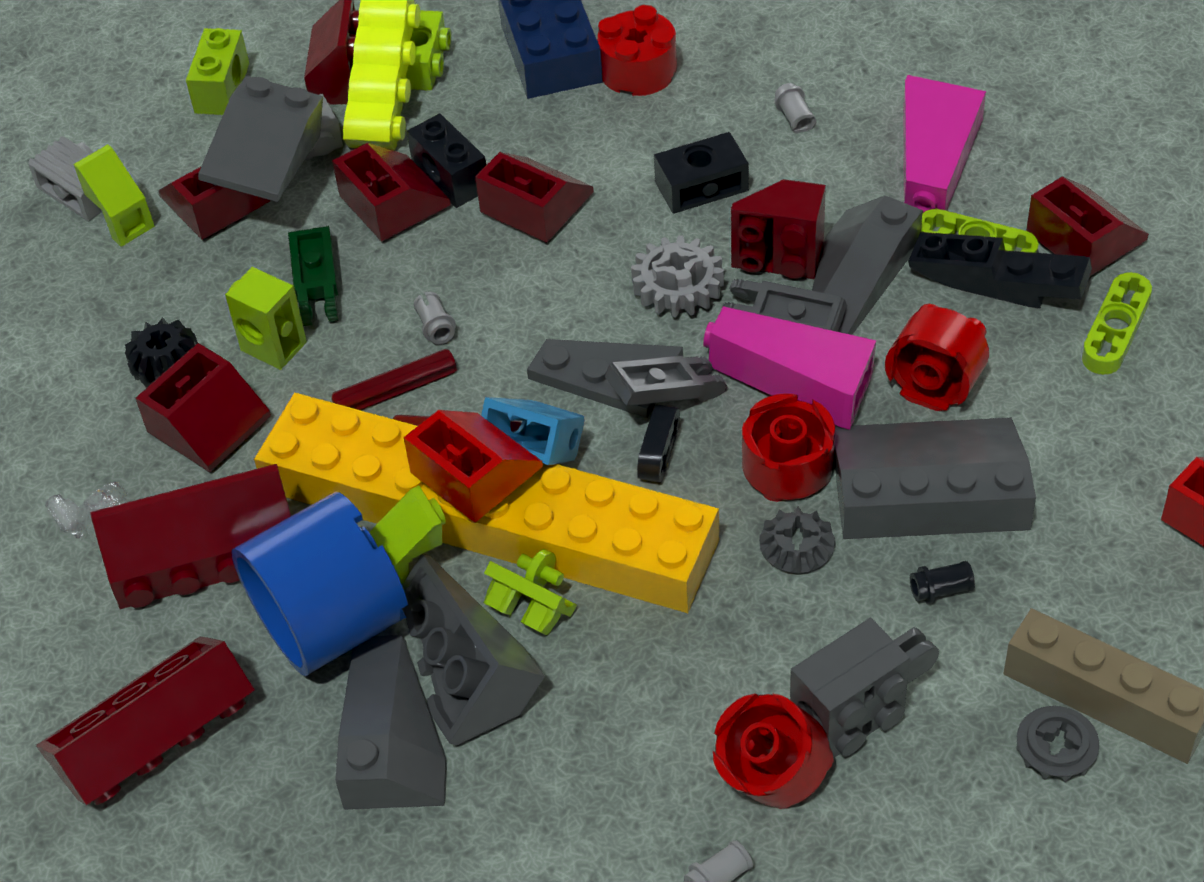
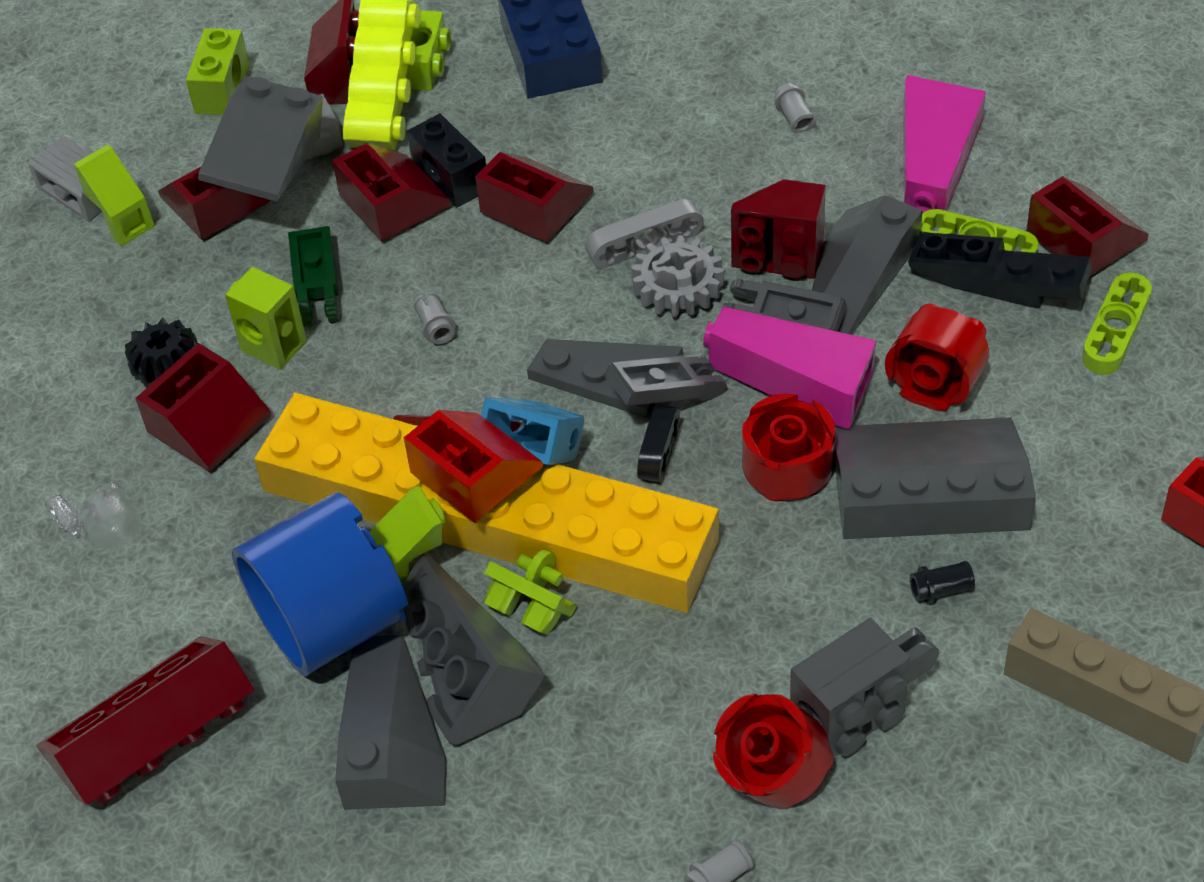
(186, 535): dark red slope -> none
(396, 381): dark red axle -> none
(608, 244): none -> light grey beam
(637, 51): red brick -> none
(701, 172): black brick -> none
(816, 544): dark grey gear -> none
(1044, 726): dark grey gear -> none

